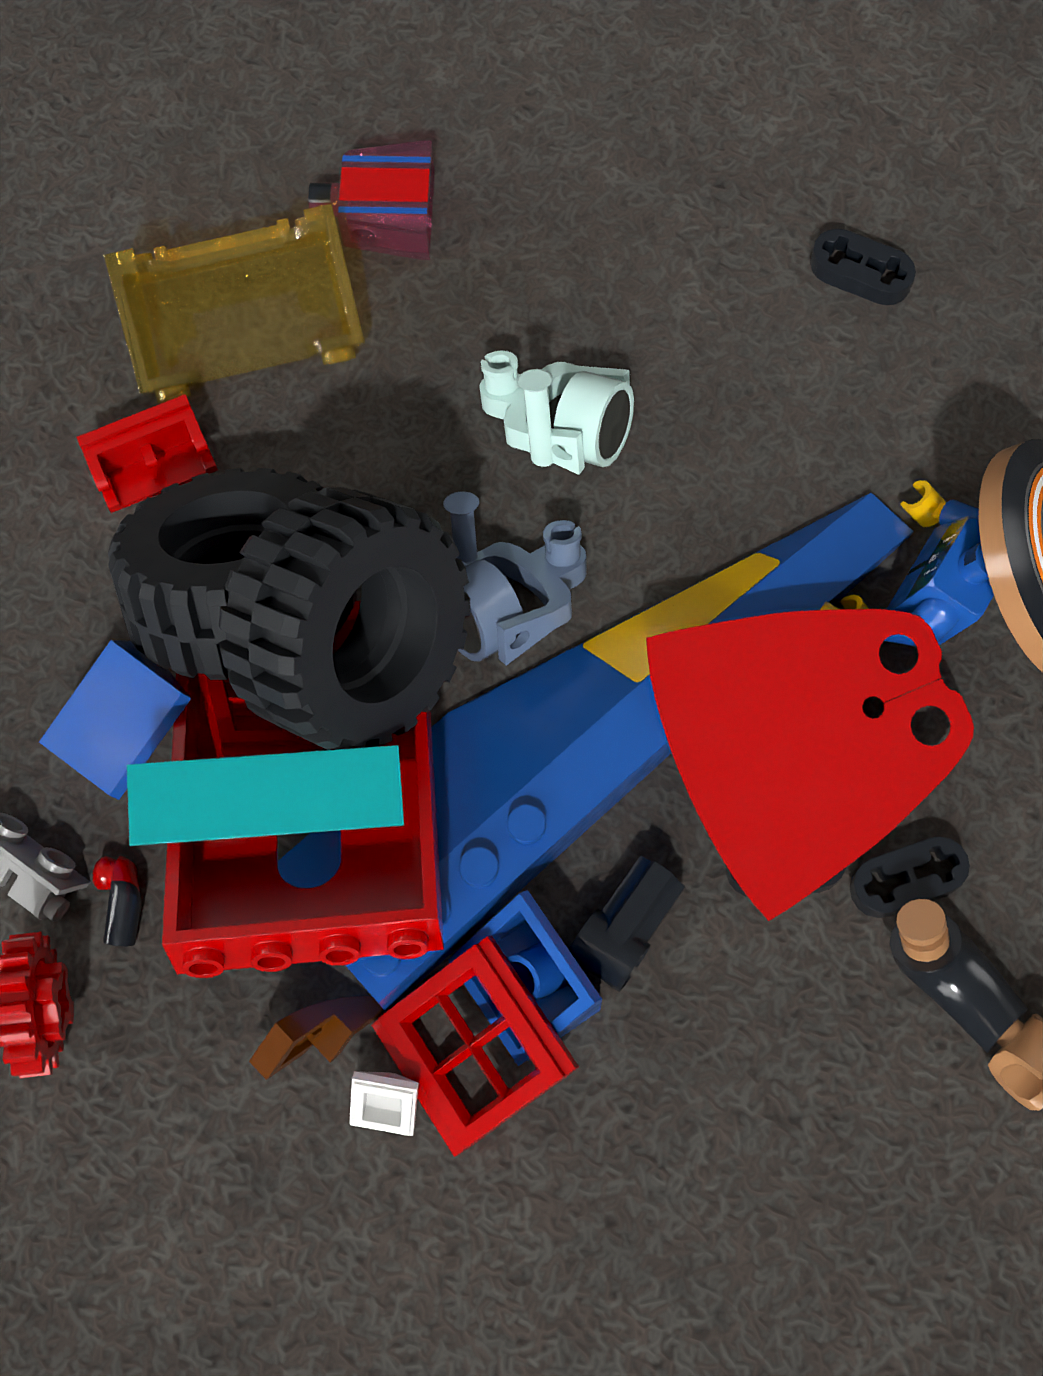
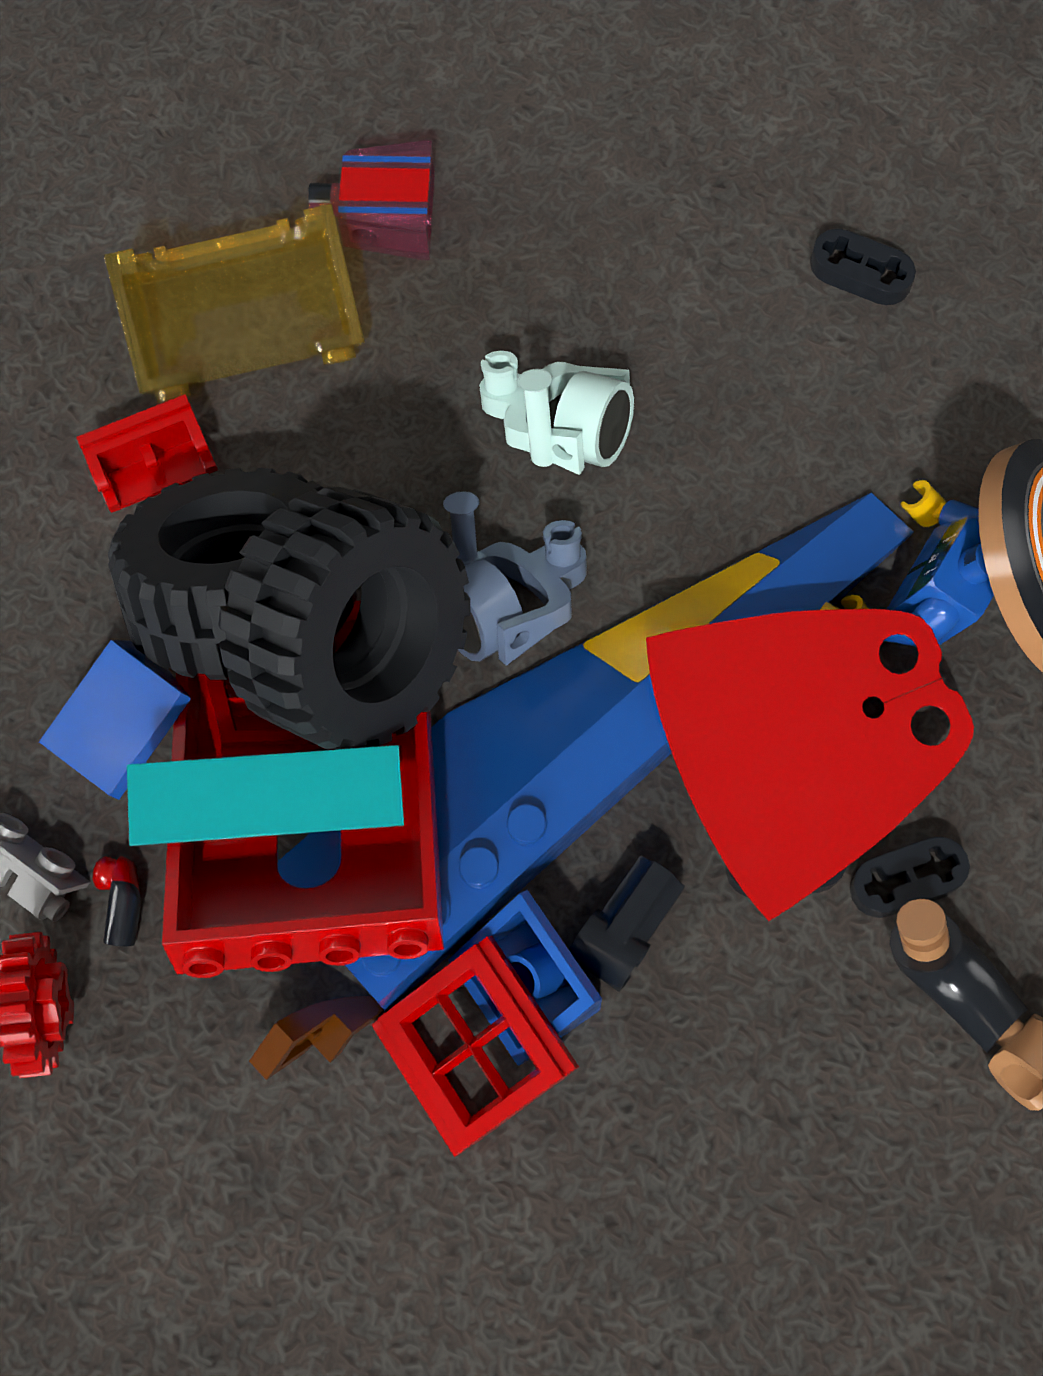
(384, 1102): white slope -> none

